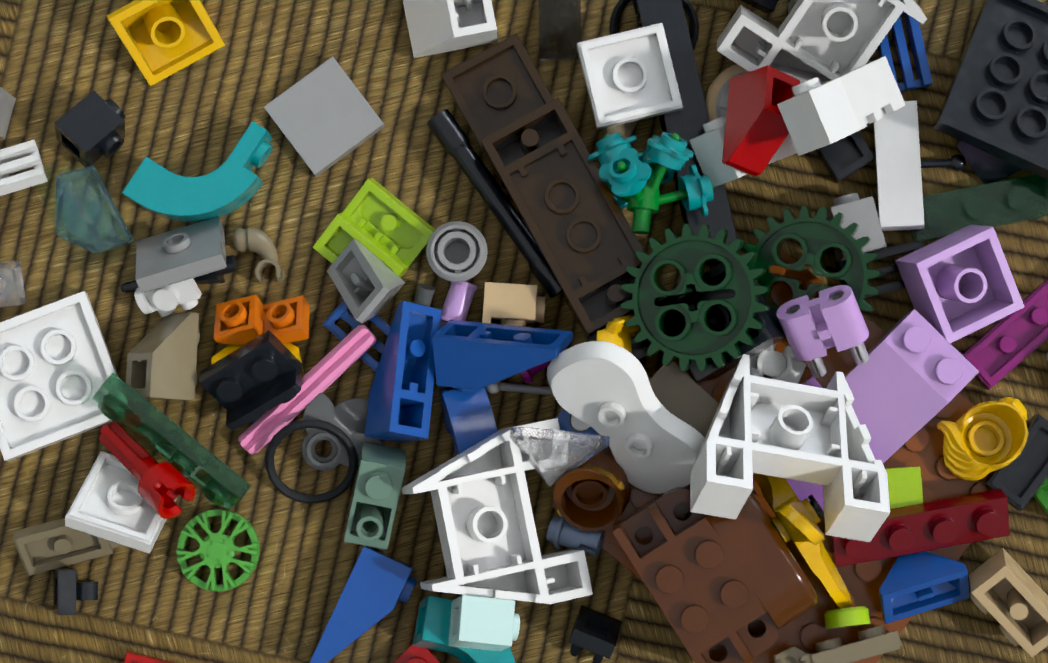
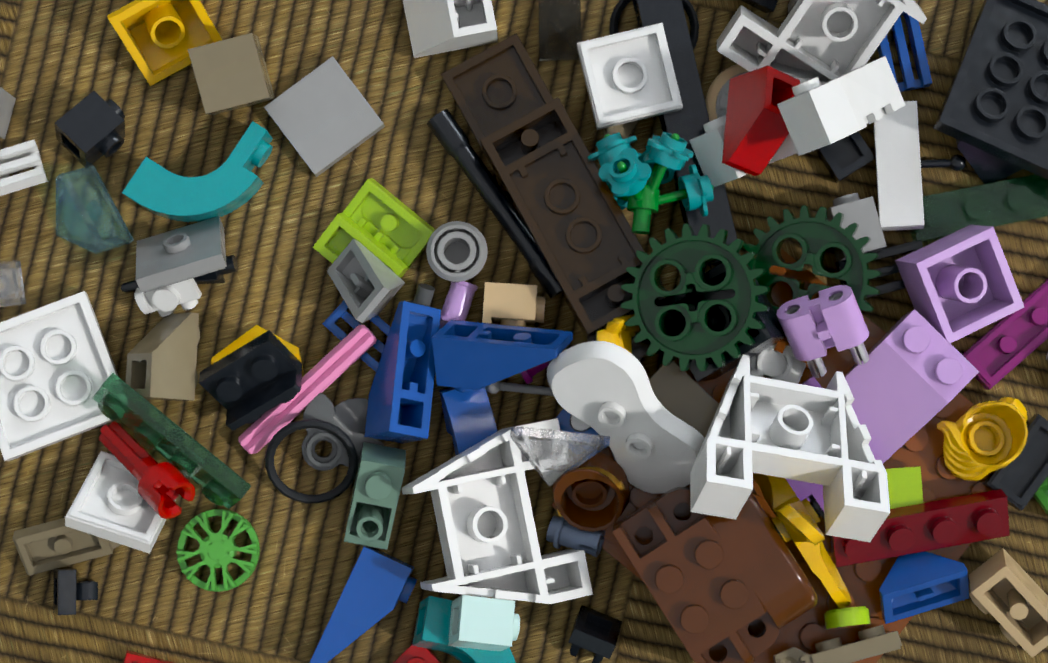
(231, 74): none -> dark tan head
(247, 318): orange slope -> none
(260, 243): dark tan arm -> none

